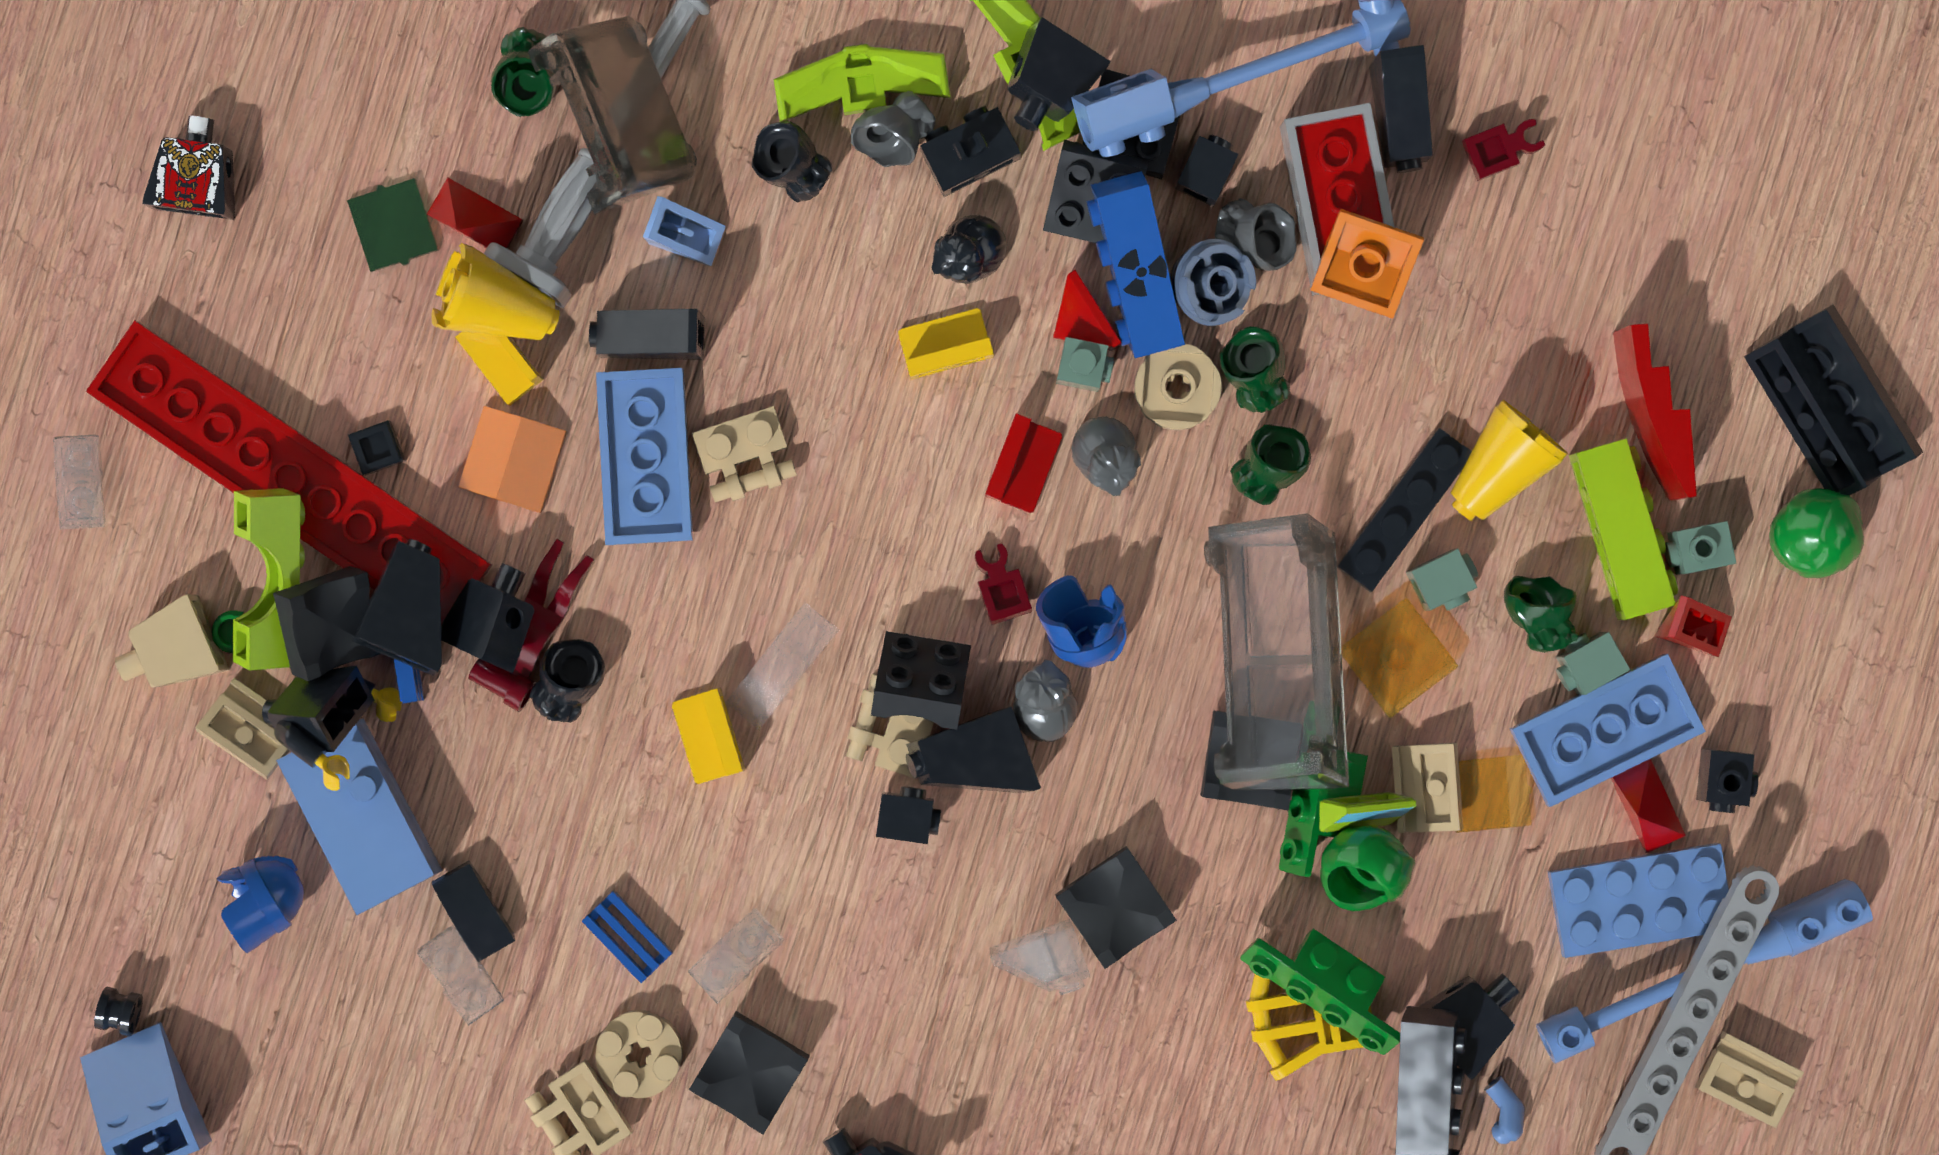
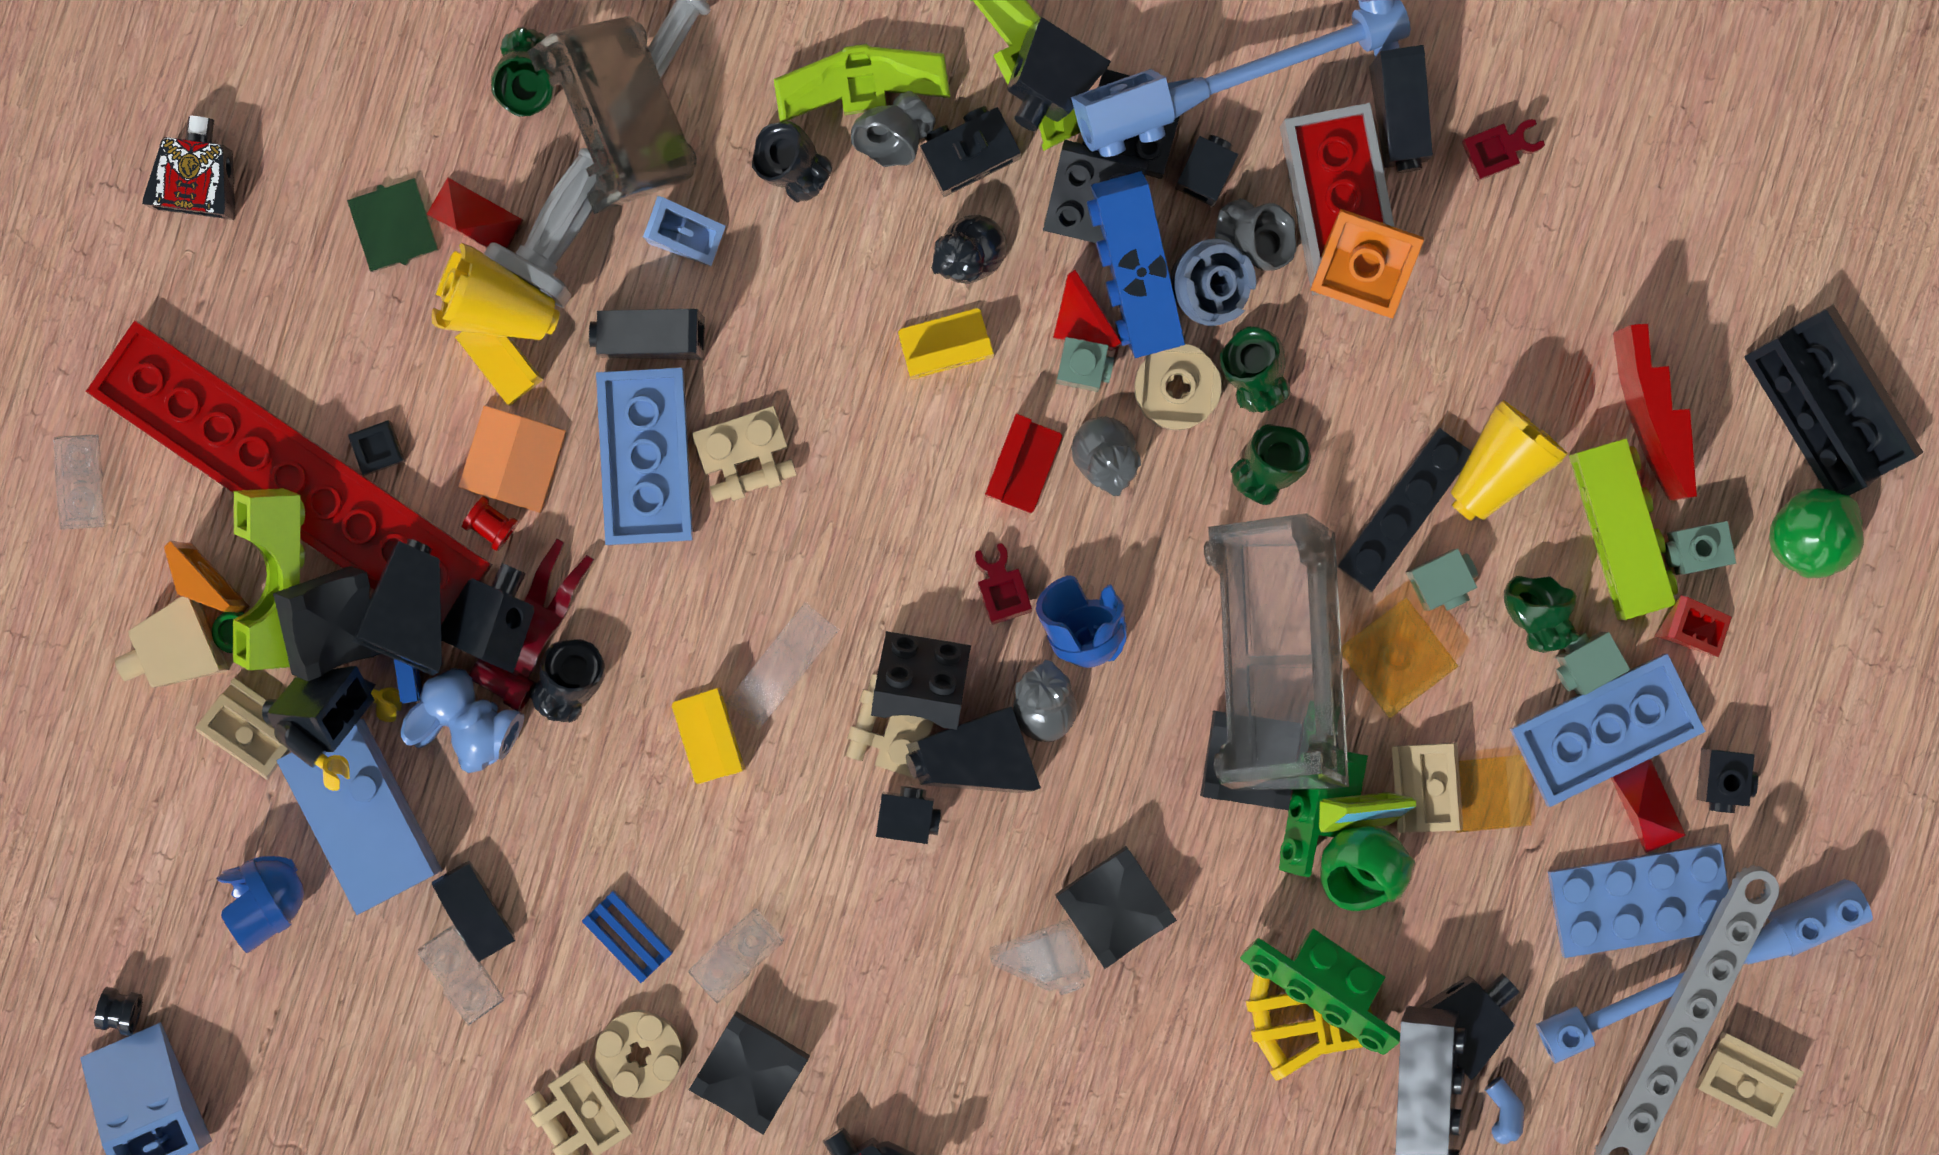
(199, 580): none -> orange slope
(475, 727): none -> medium blue animal
(489, 523): none -> red bush

